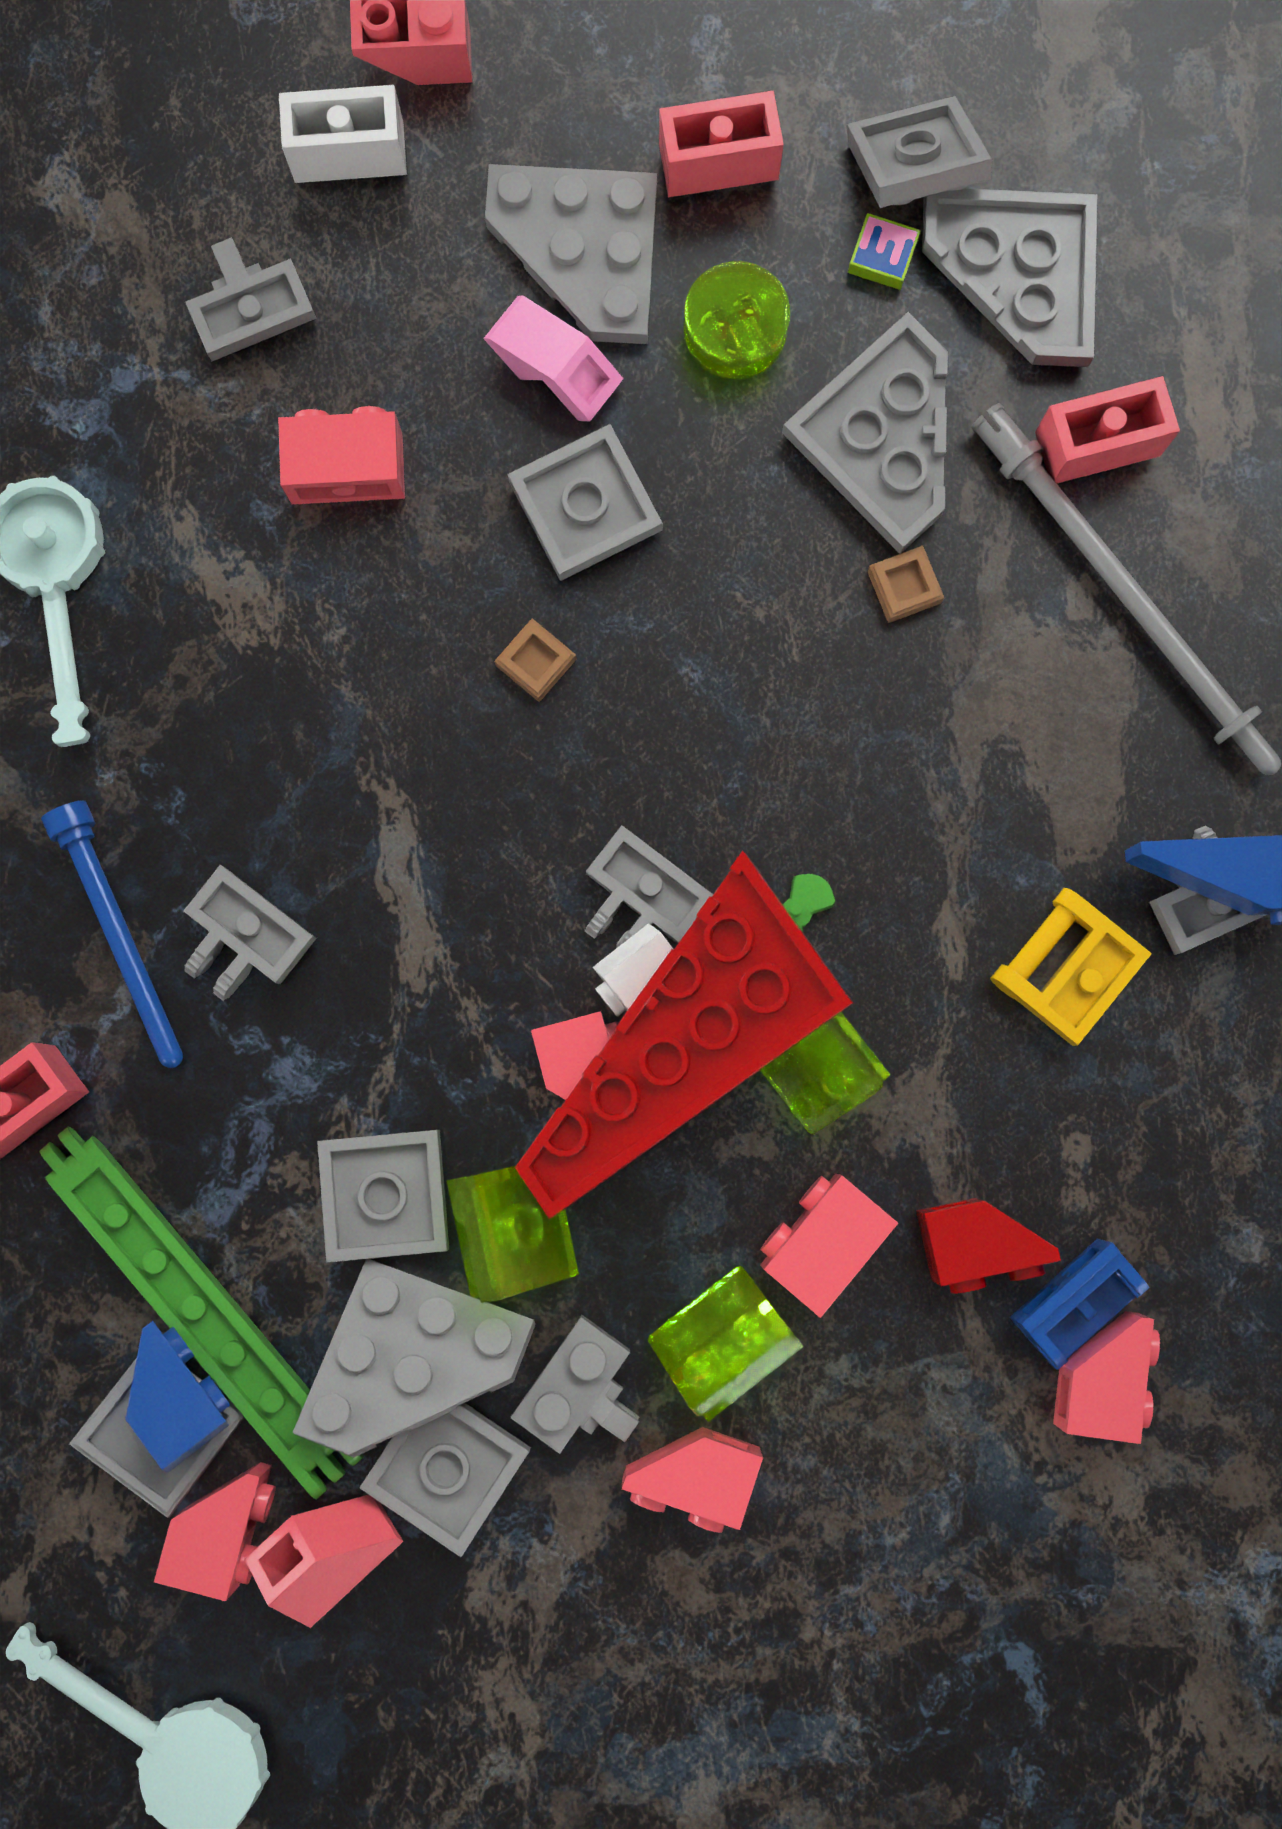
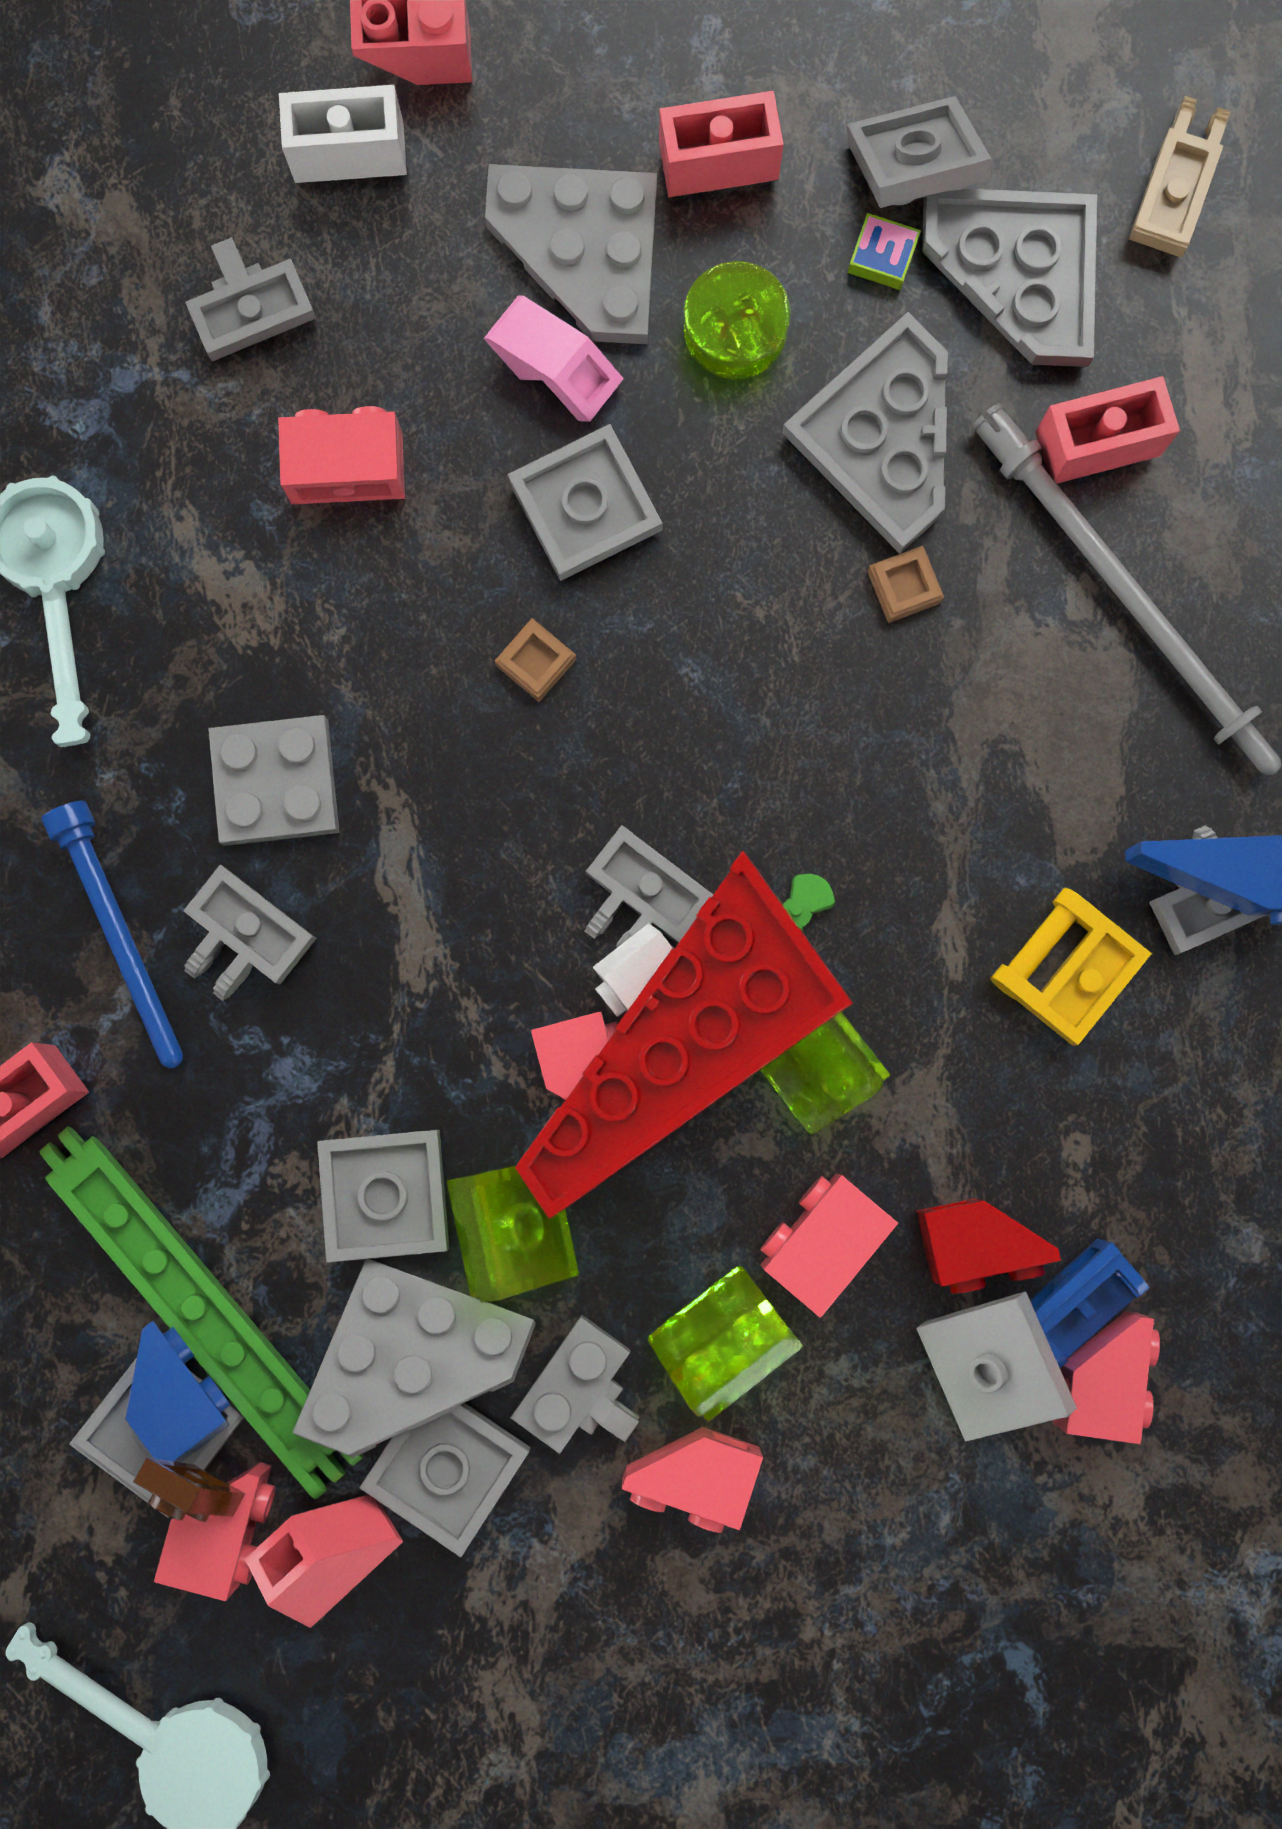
(187, 1490): none -> reddish brown plate
(273, 780): none -> light grey plate
(996, 1367): none -> light grey plate
(1179, 182): none -> tan hinge

